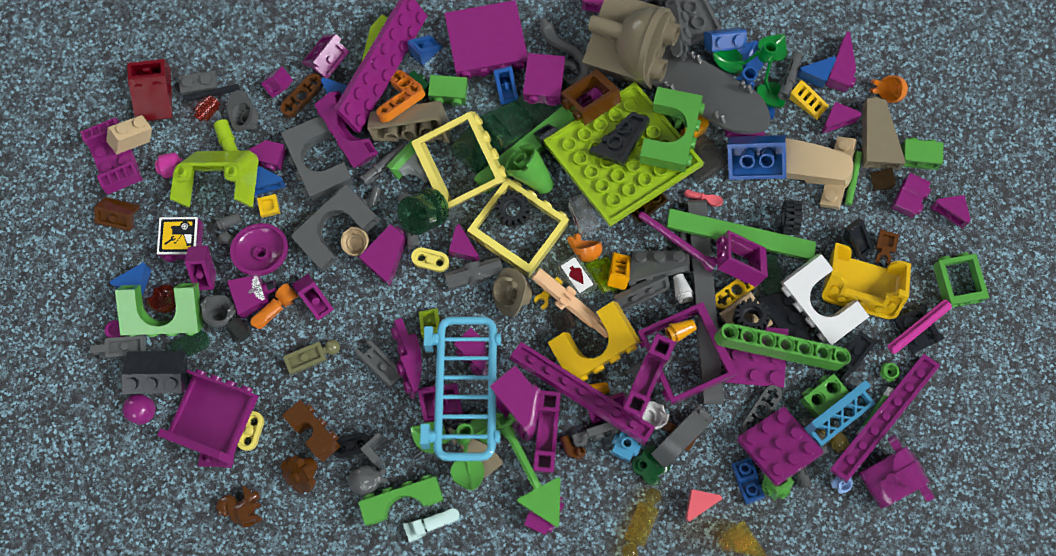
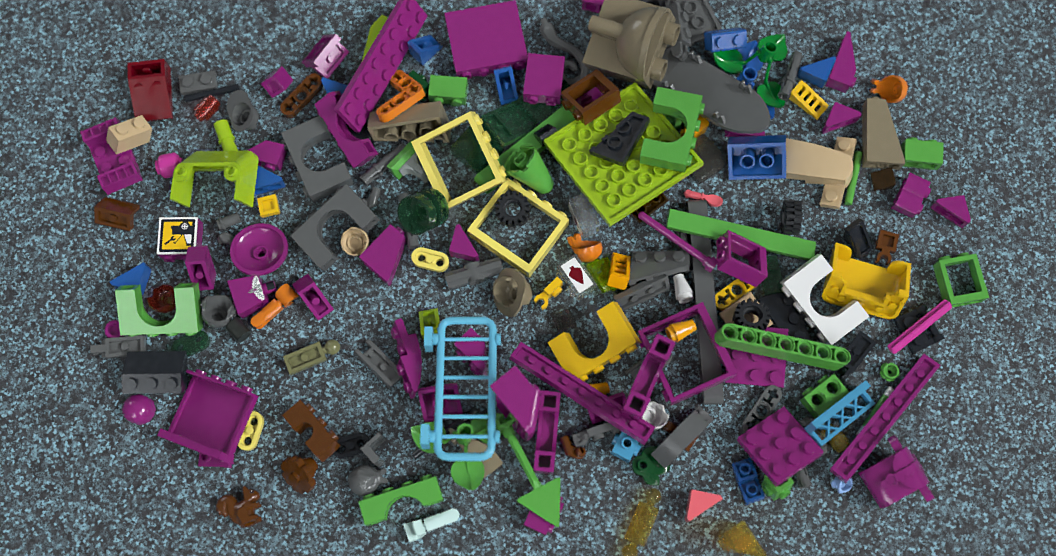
(566, 298): light nougat piece -> none

